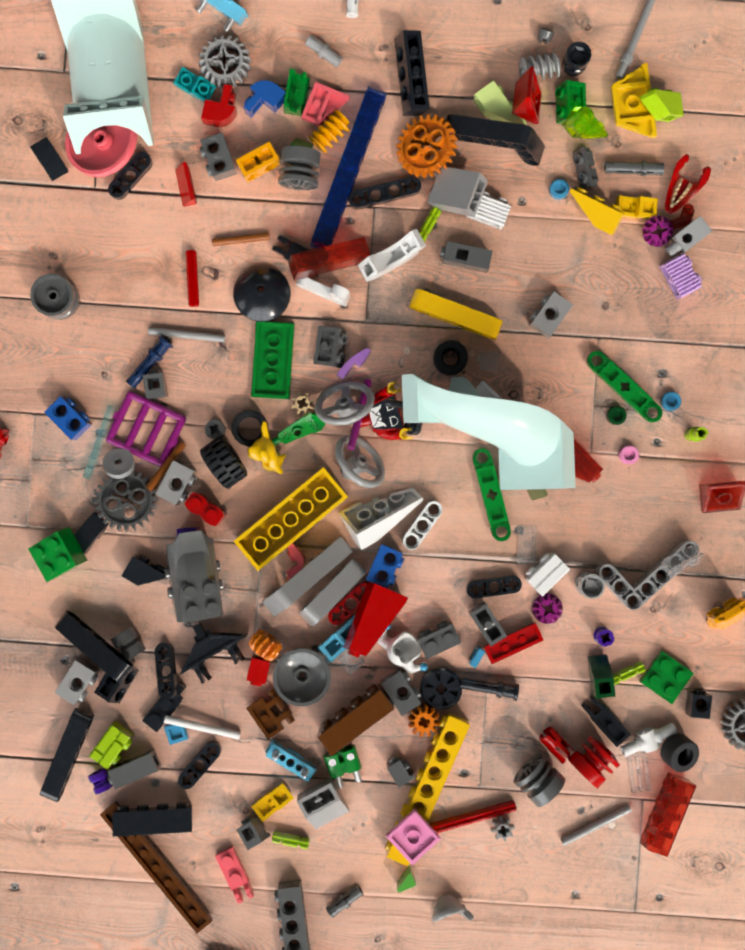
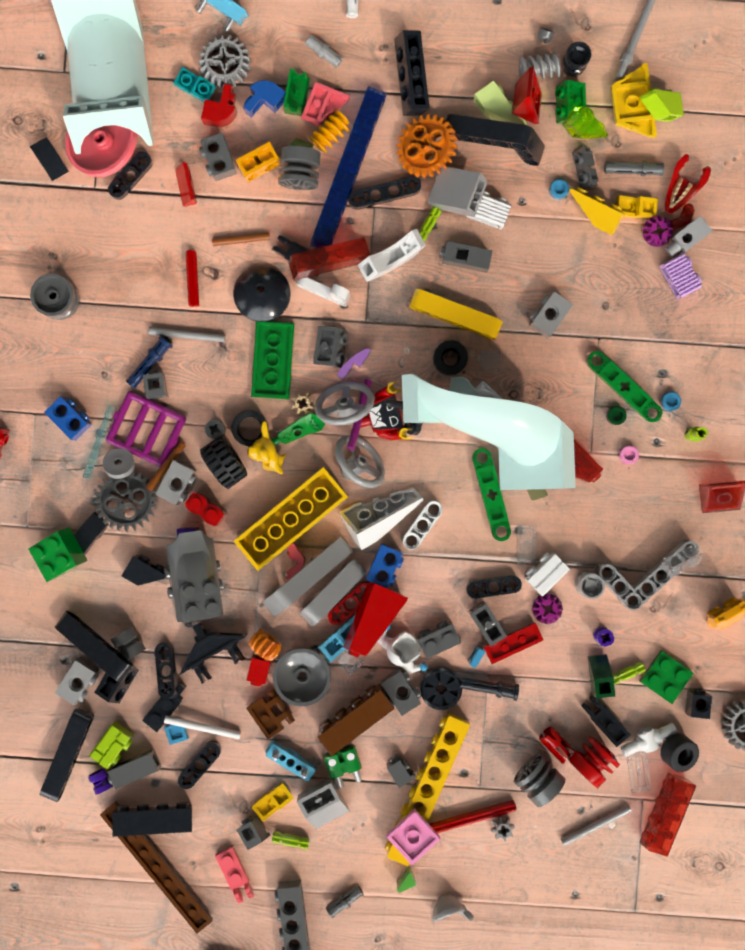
(419, 726): orange gear -> none

